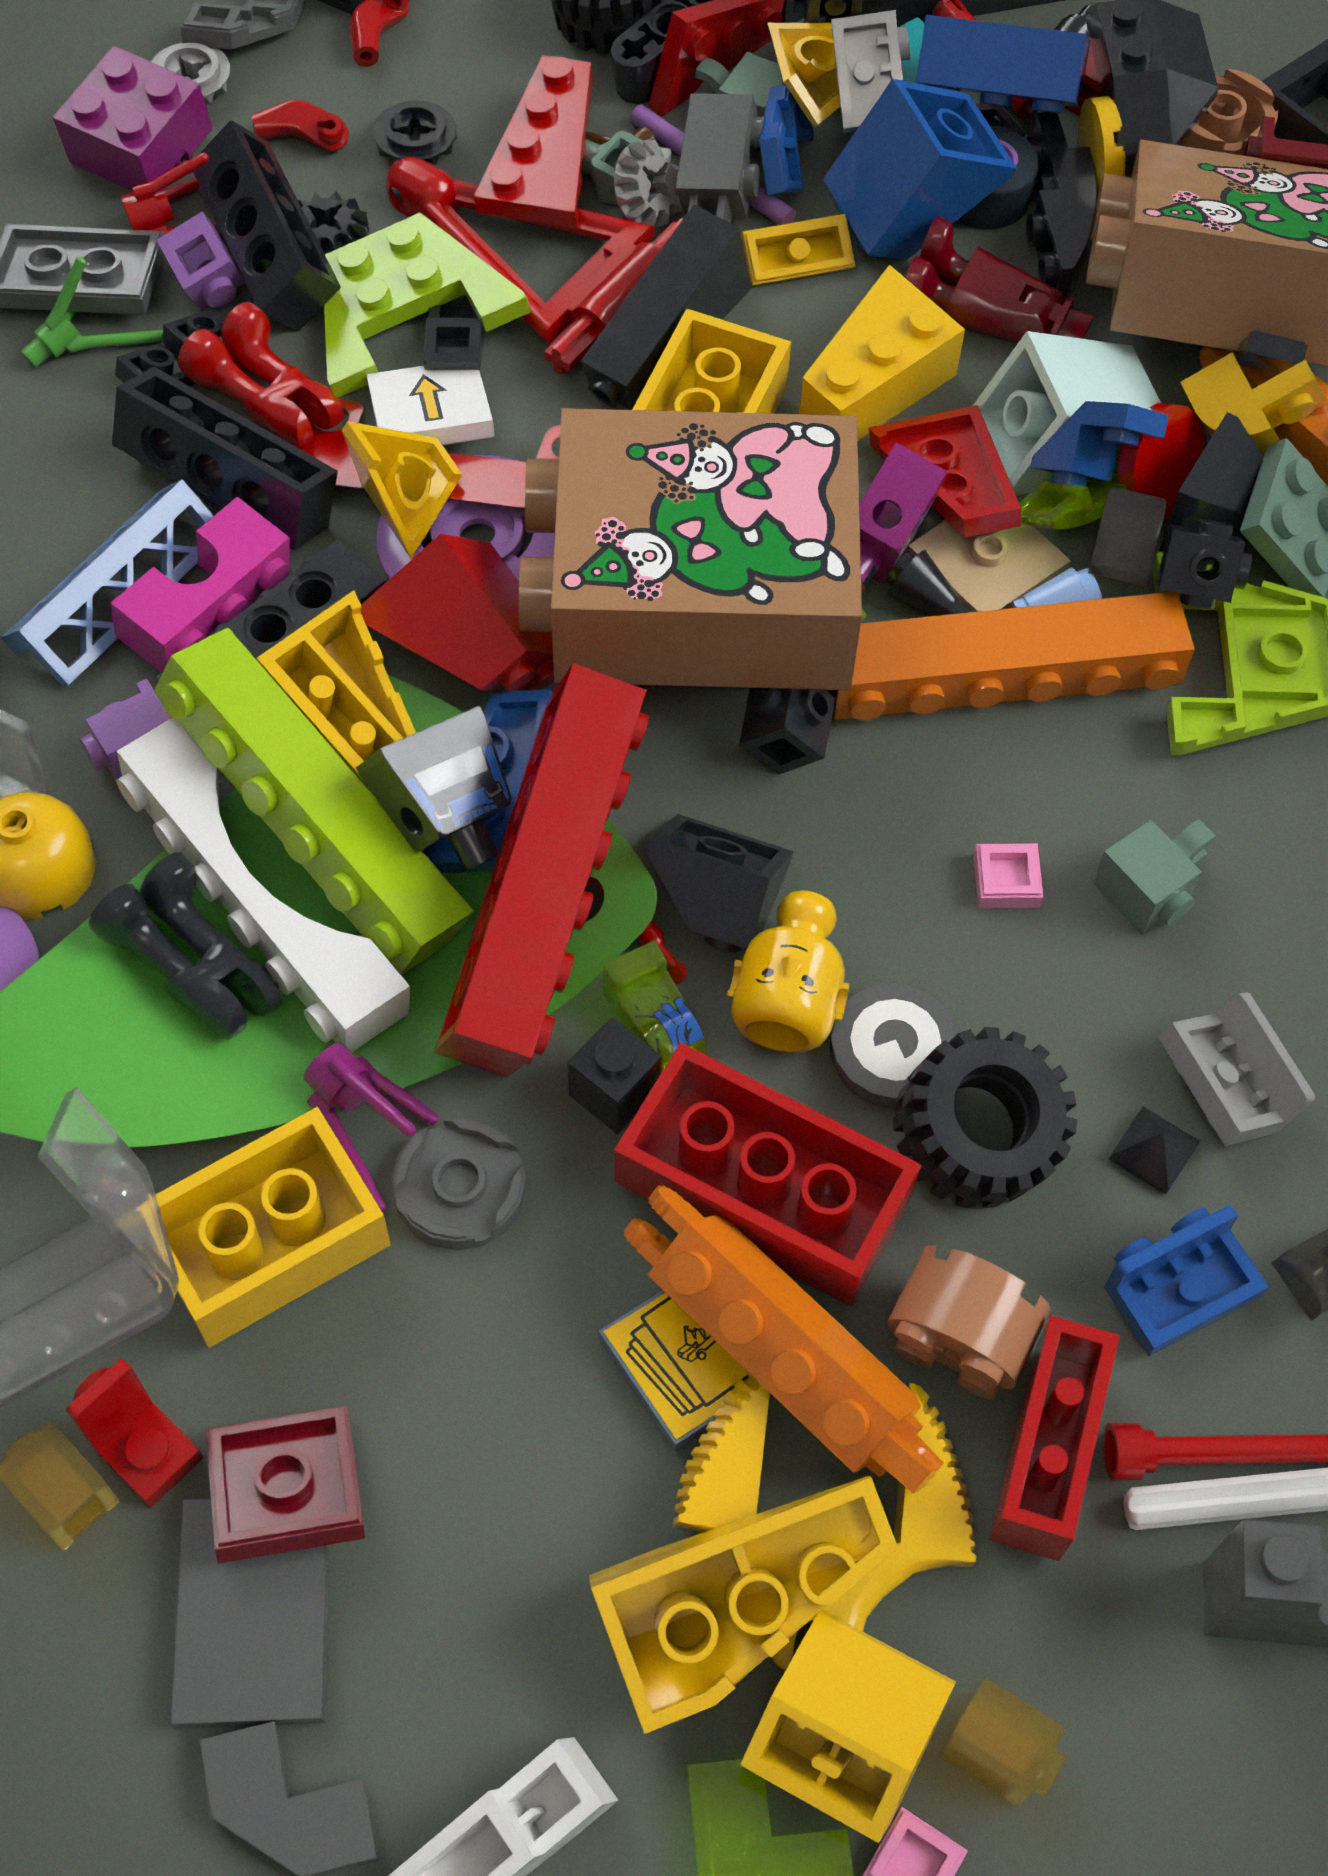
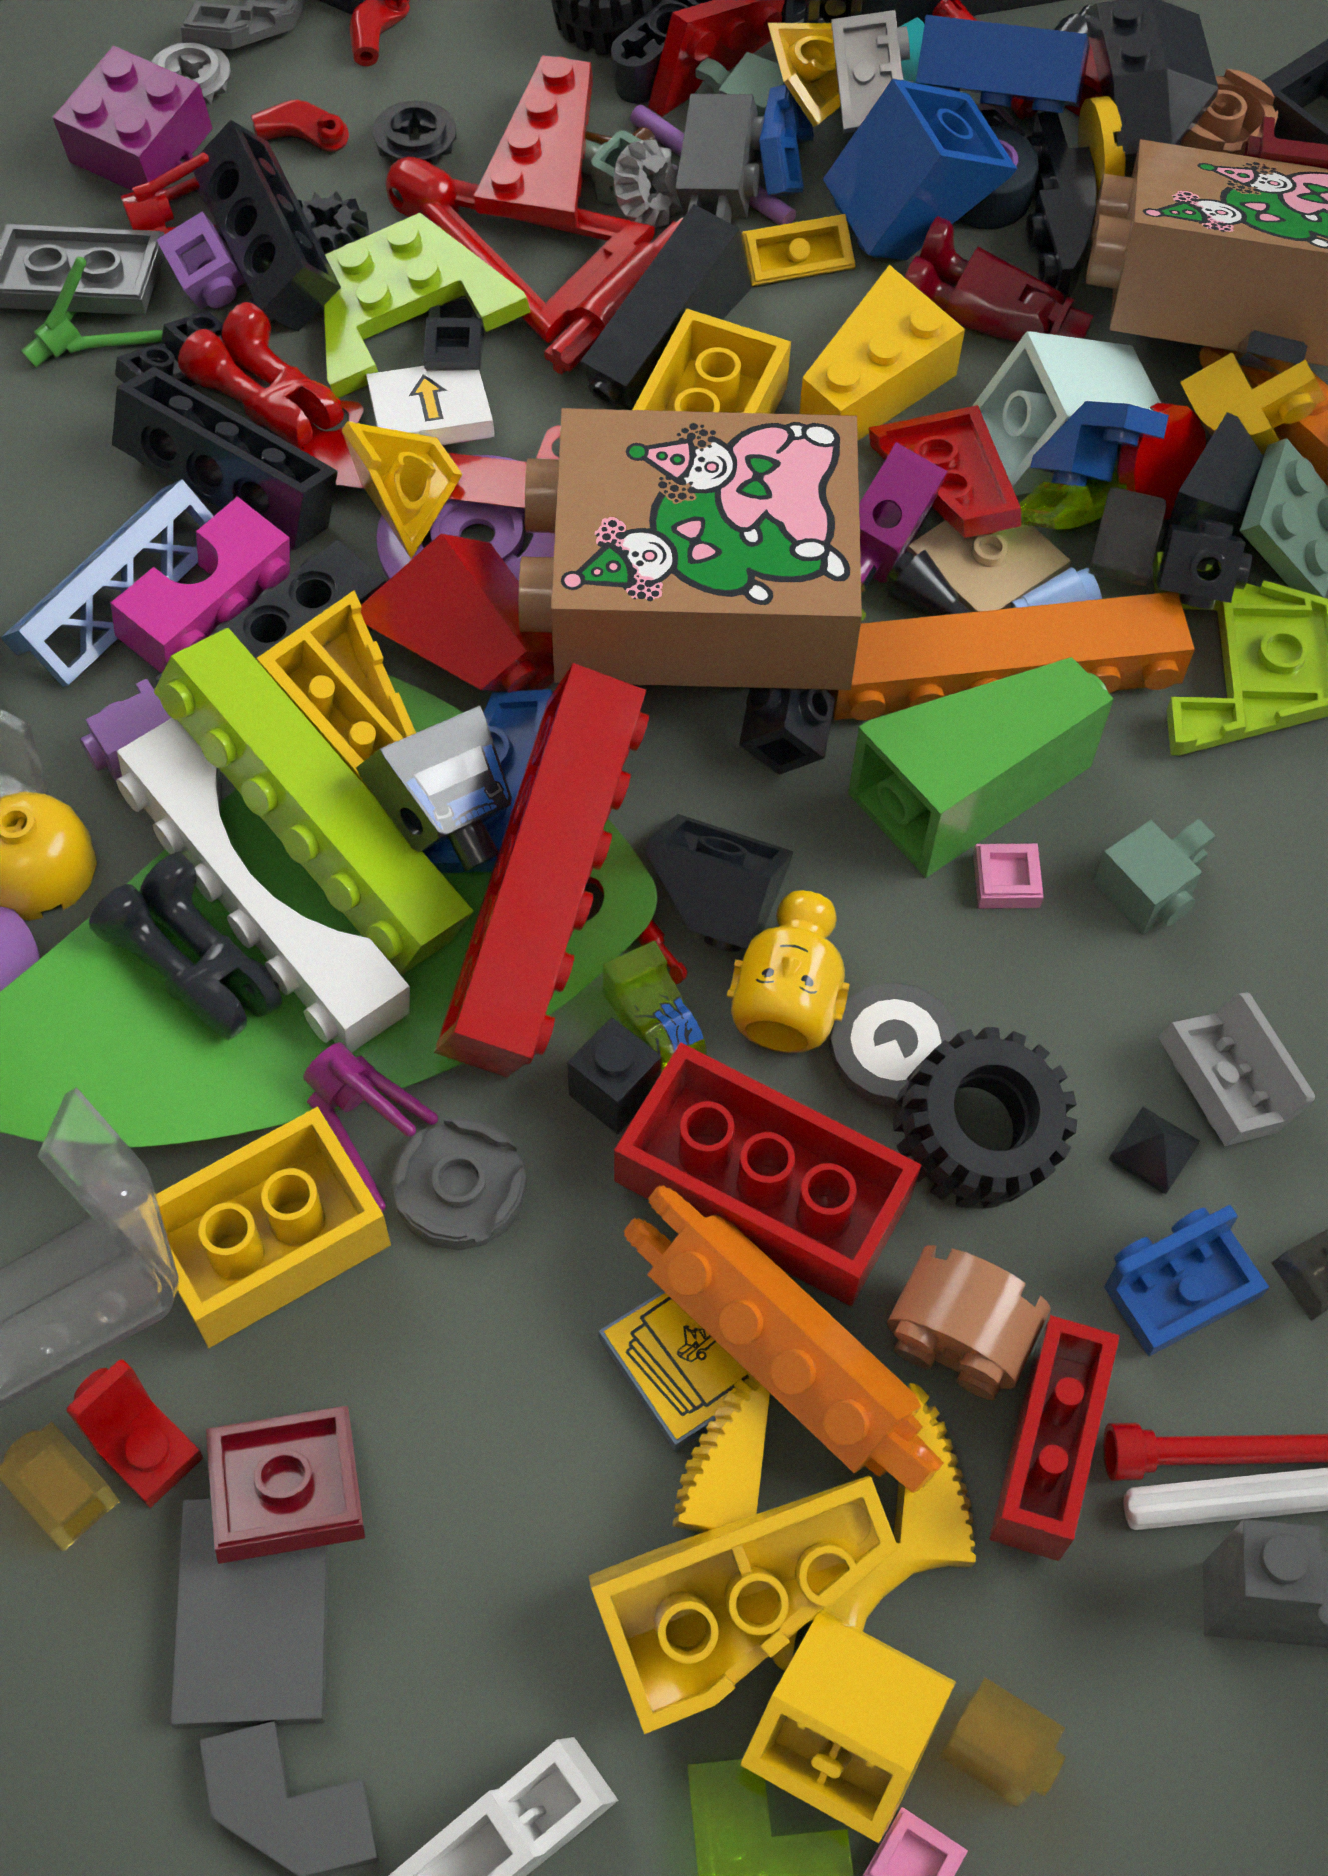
(976, 758): none -> bright green slope

